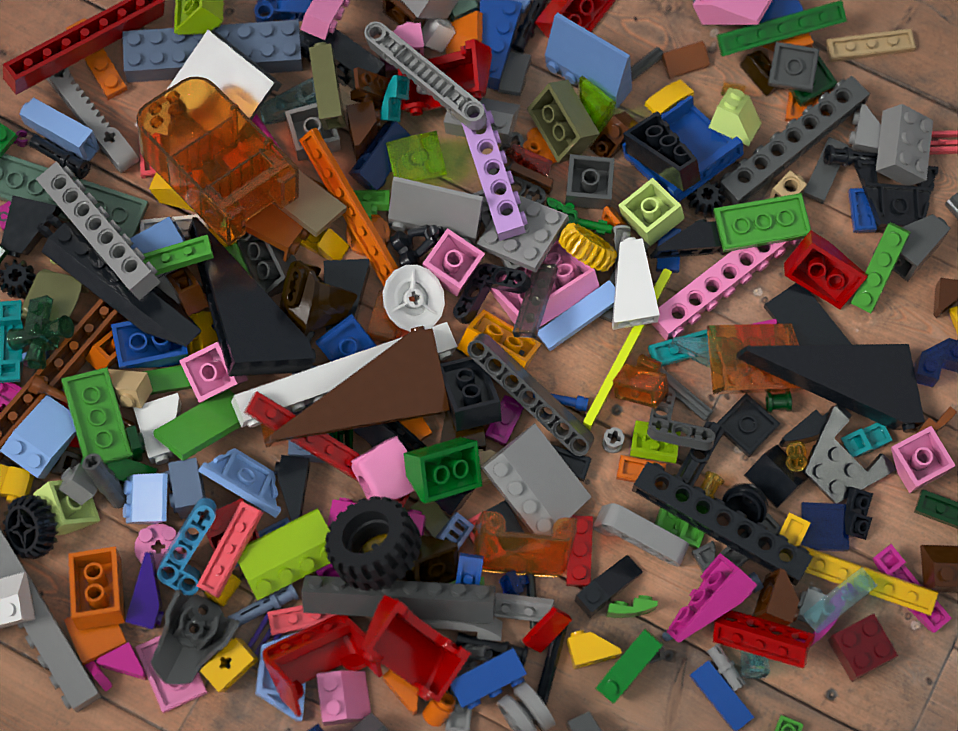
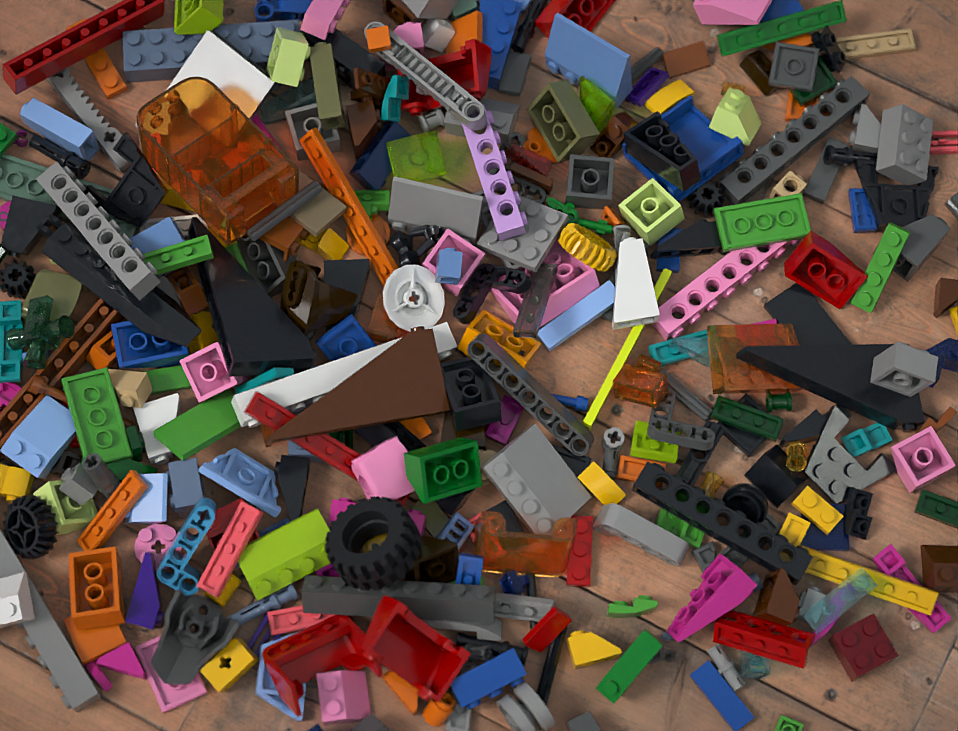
(113, 512): none -> orange tile
(137, 191): none -> black wing
(267, 377): none -> teal tile
(284, 210): none -> dark grey axle
(288, 57): none -> yellowish green brick
(378, 39): none -> orange tile
(431, 120): none -> light grey bush
(448, 266): none -> medium blue brick
(601, 485): none -> yellow slope
(607, 586): black slope -> none
(610, 463): none -> dark grey pin
(646, 86): none -> dark purple tile
(747, 418): none -> dark green tile
(817, 510): none -> yellow plate
(833, 57): none -> black hinge
(904, 369): none -> light grey brick

